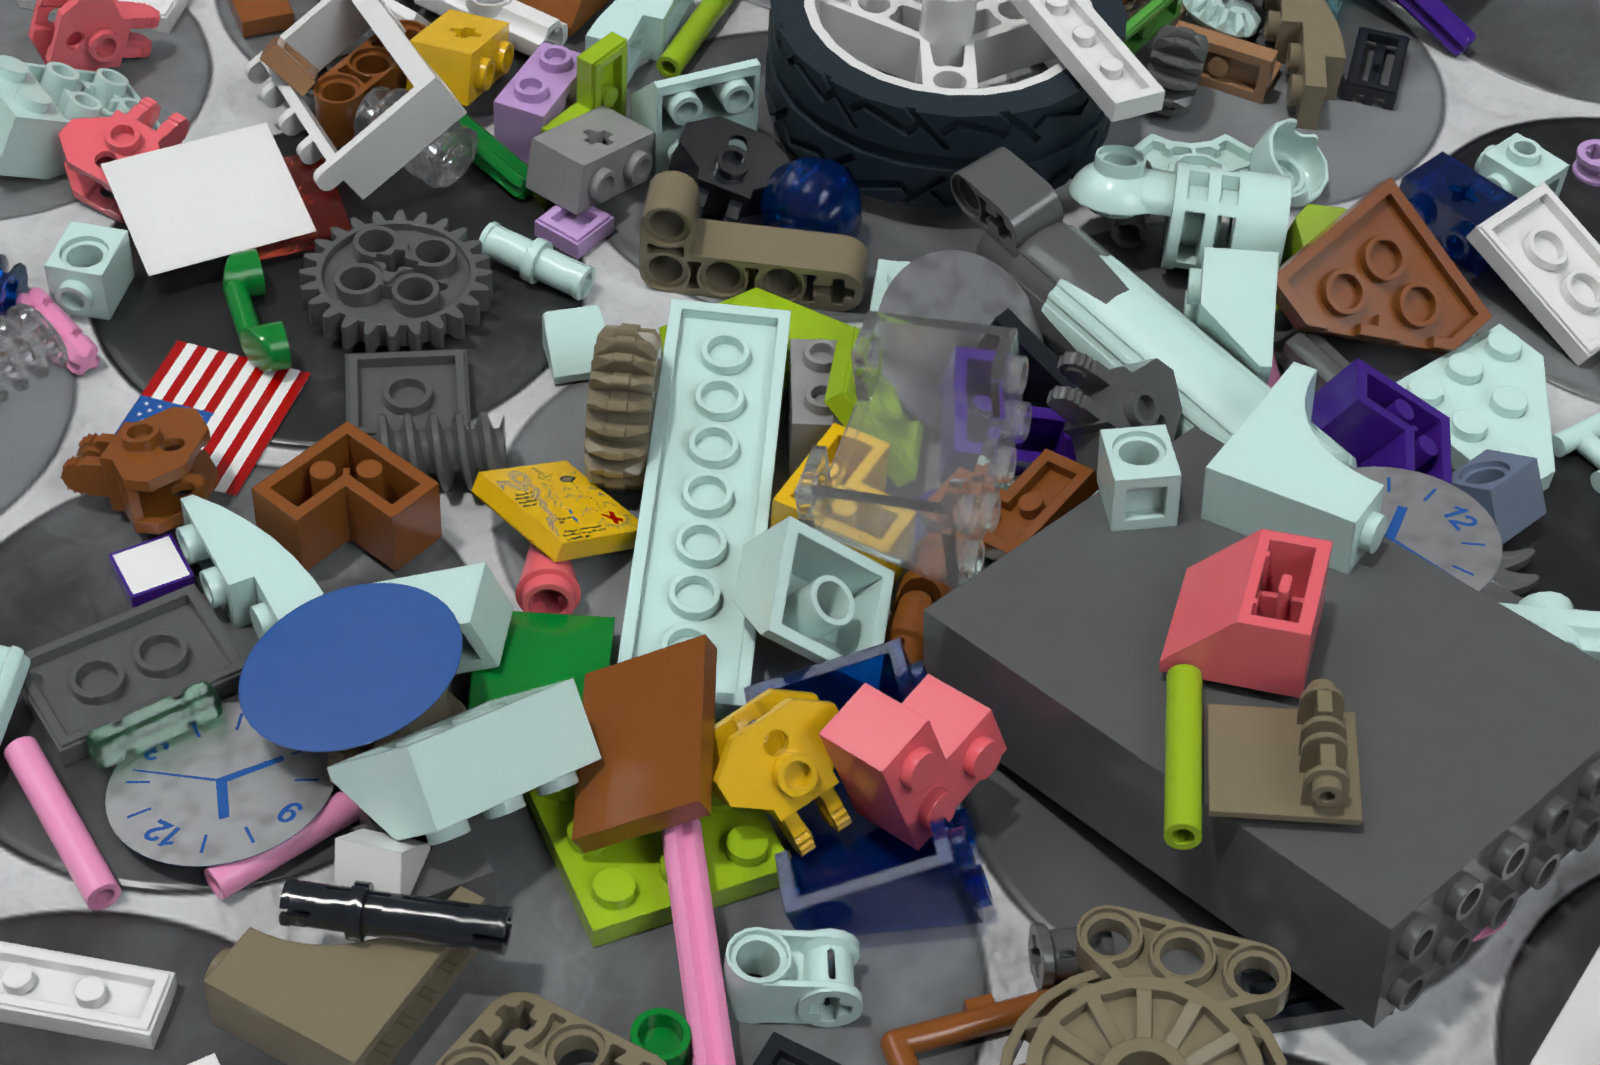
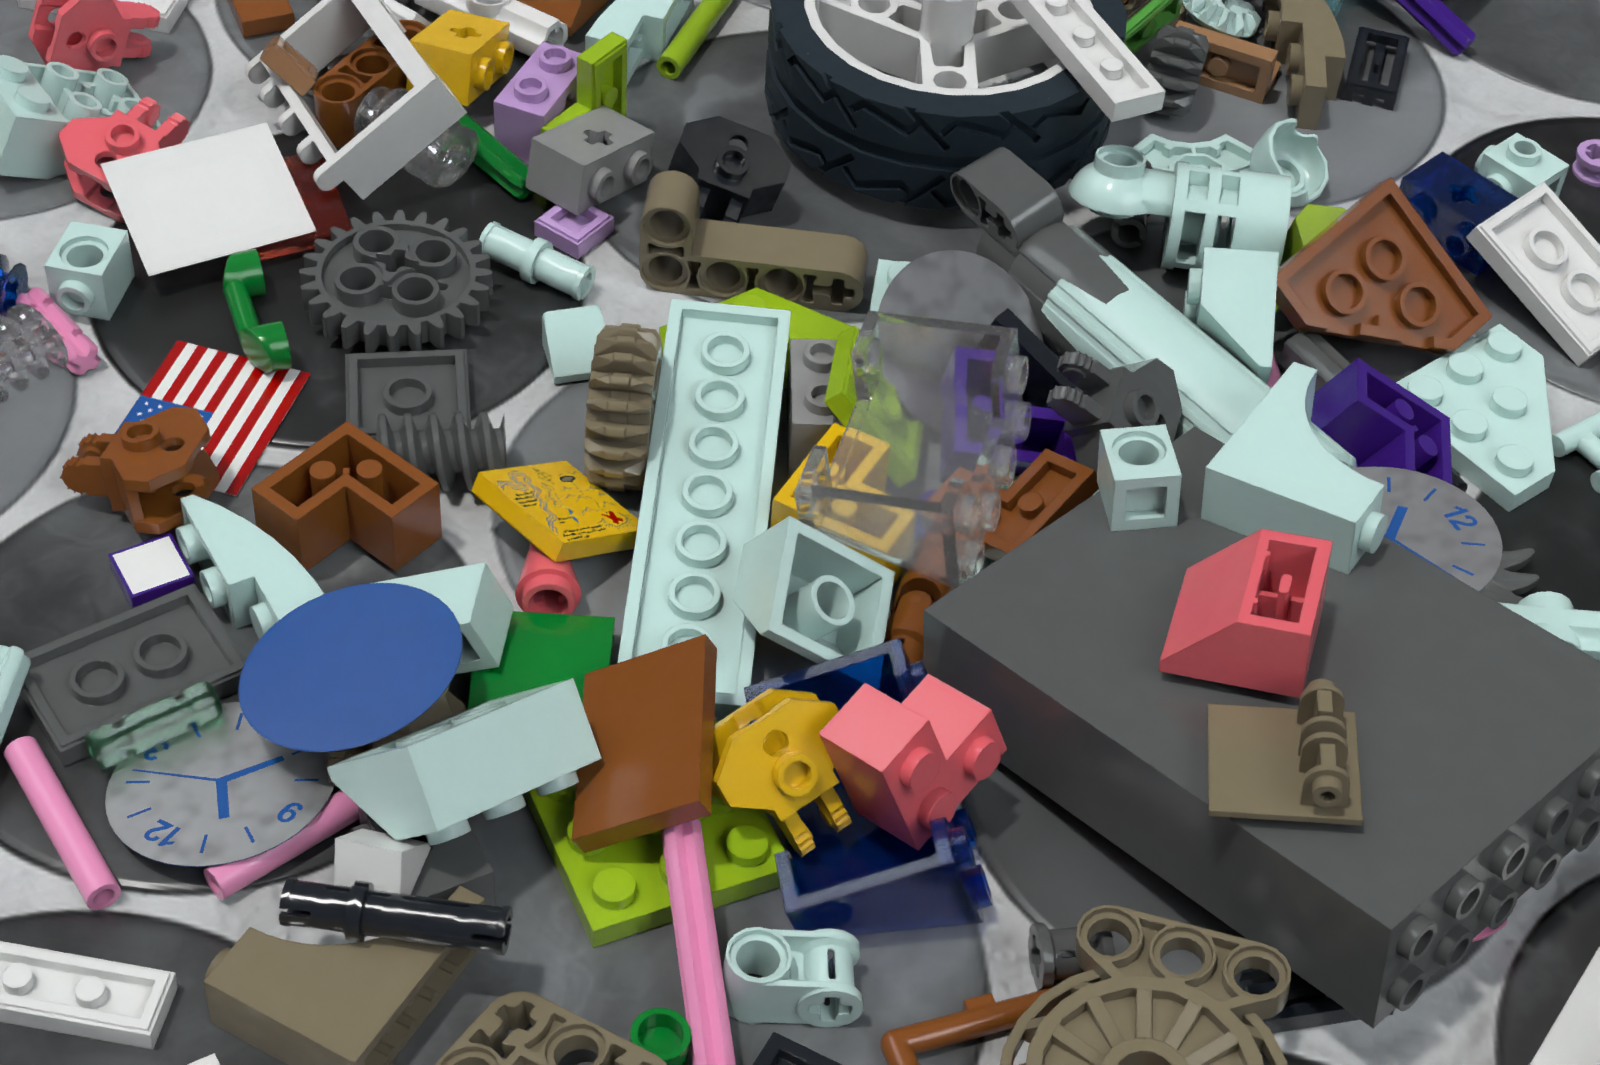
(674, 101): light aqua slope -> none
(812, 197): clear blue plant -> none
(1183, 757): lime piece -> none
(1506, 487): sand blue brick -> none

